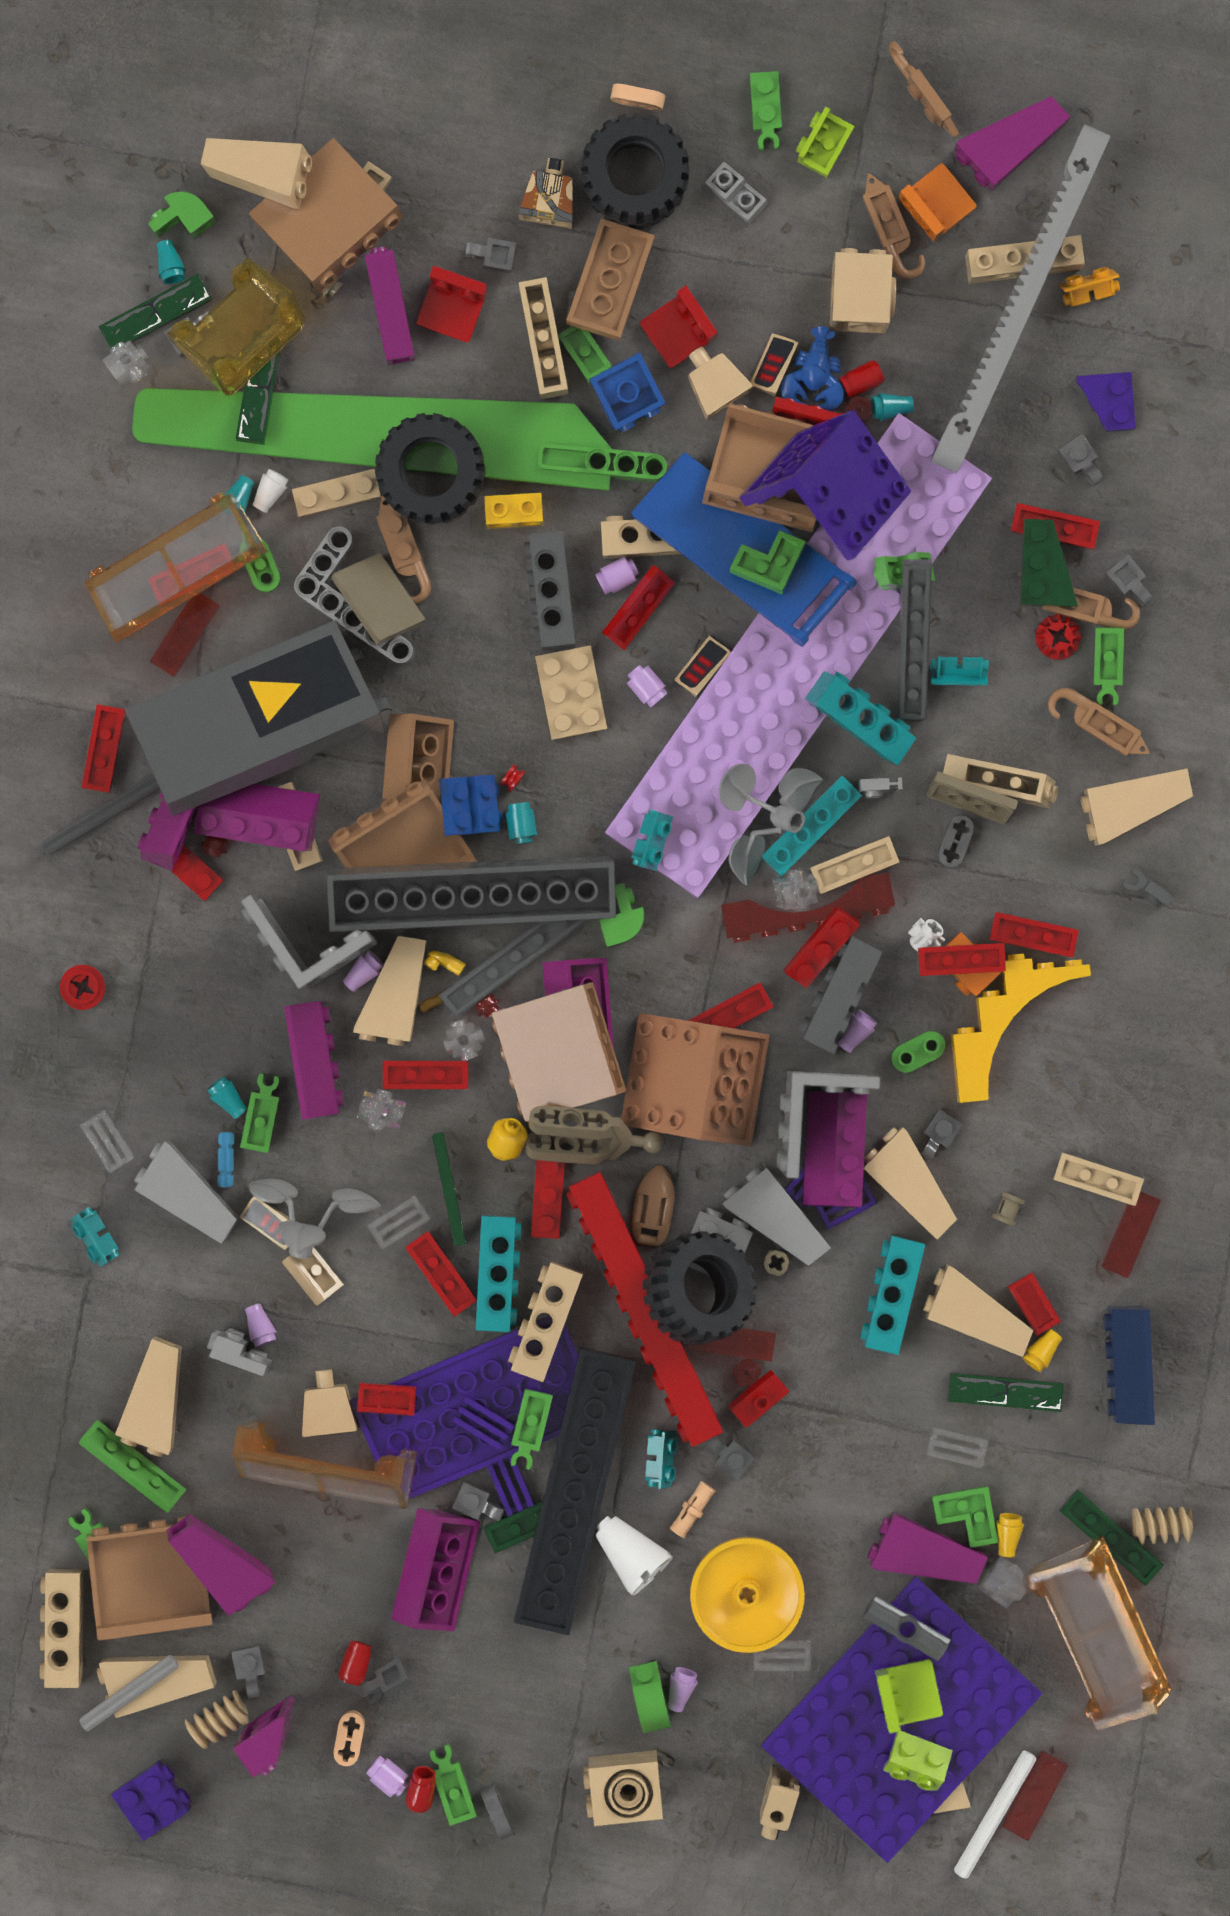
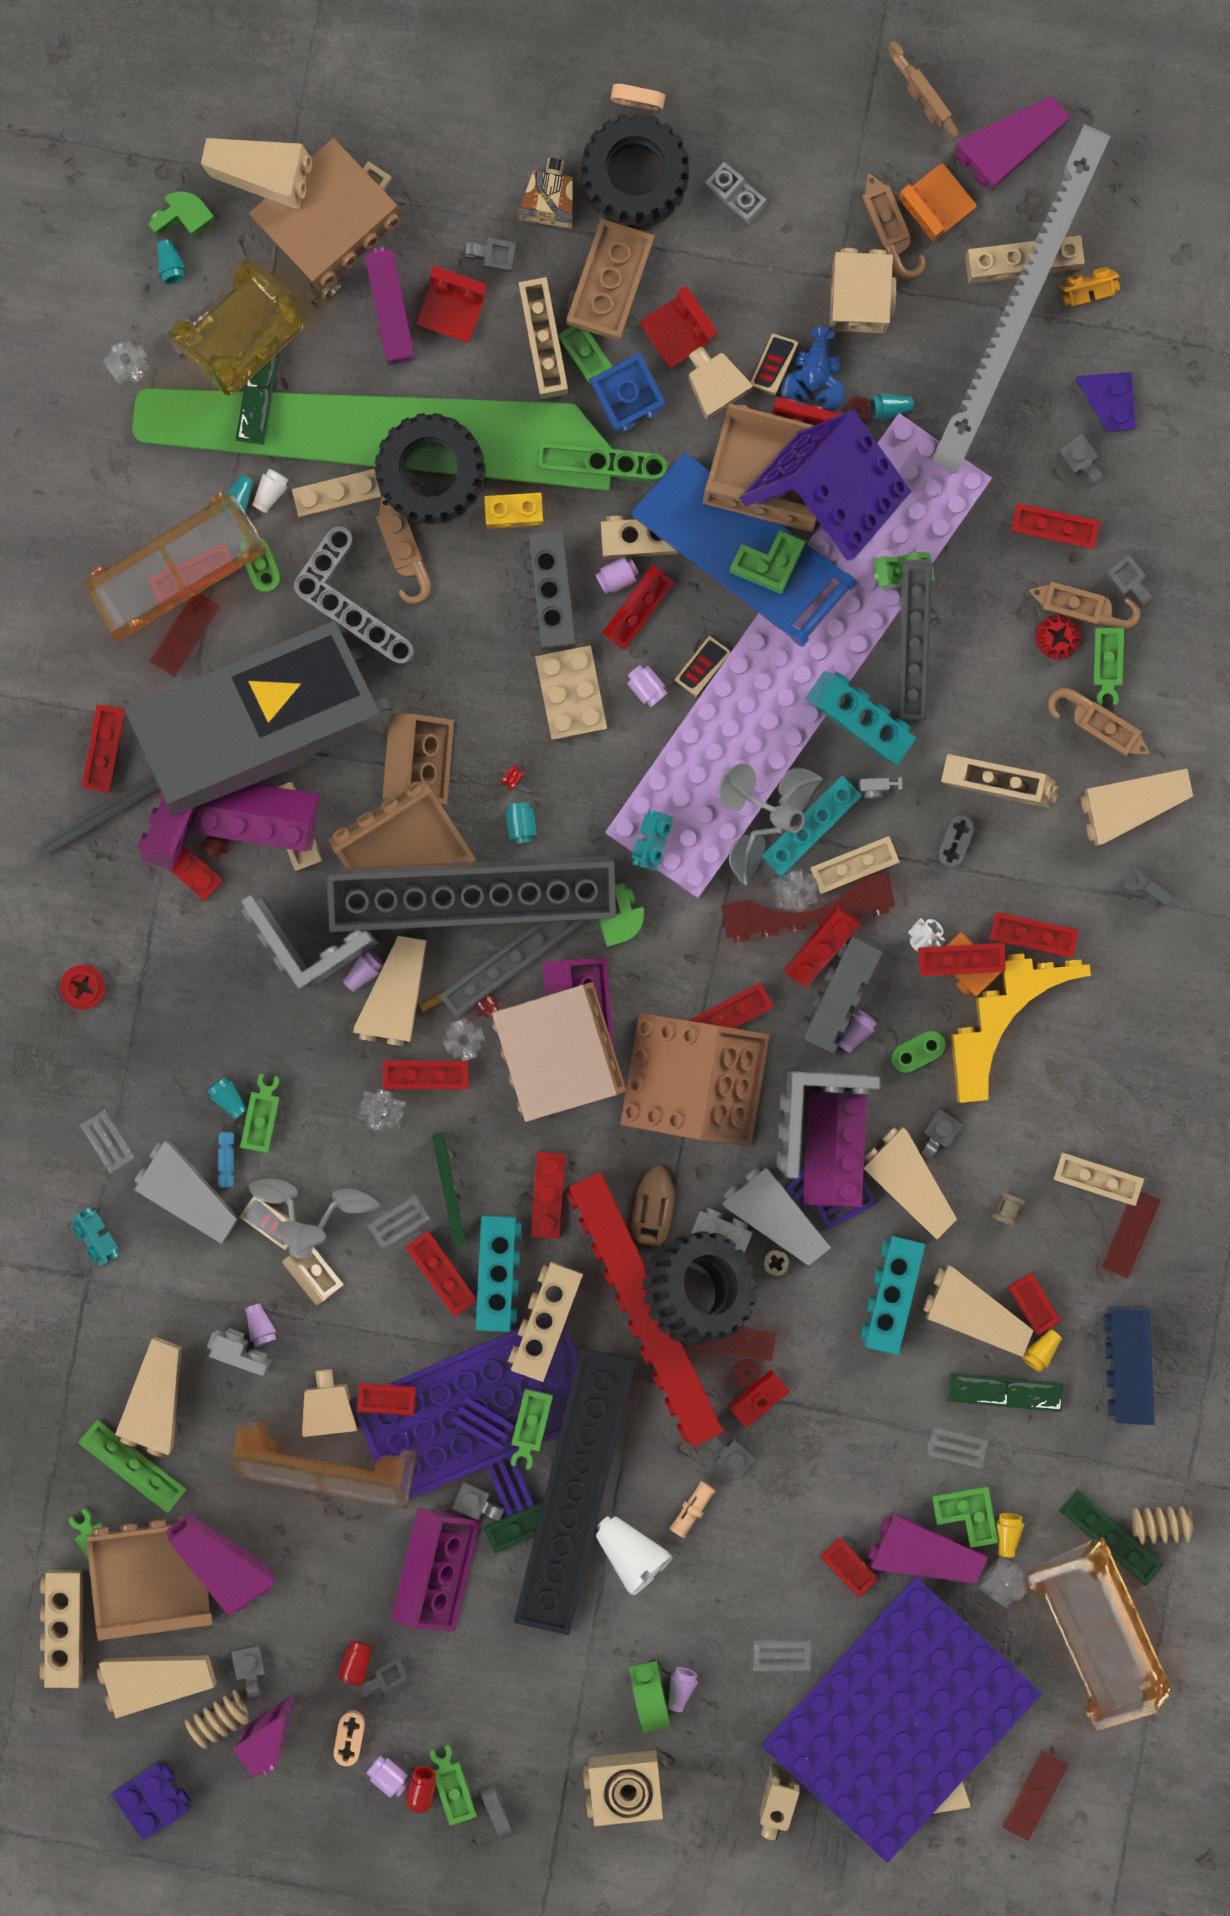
(128, 1693): light grey axle -> none
(156, 312): dark green tile -> none
(312, 1059): magenta slope -> none
(378, 599): dark tan tile -> none
(446, 960): yellow arm -> none
(470, 805): blue plate -> none
(507, 1139): yellow head -> none
(588, 1137): dark tan piece -> none
(664, 1445): teal hinge -> none
(747, 1594): yellow dish -> none
(766, 106): bright green plate -> none
(824, 143): lime bracket -> none
(849, 1567): none -> red plate
(862, 379): red piece -> none
(908, 1693): lime bracket -> none
(918, 1761): lime bracket -> none
(922, 1637): dark grey piece -> none
(947, 672): teal hinge -> none
(971, 798): dark tan tile -> none
(995, 1814): white axle -> none
(1043, 568): dark green wing -> none

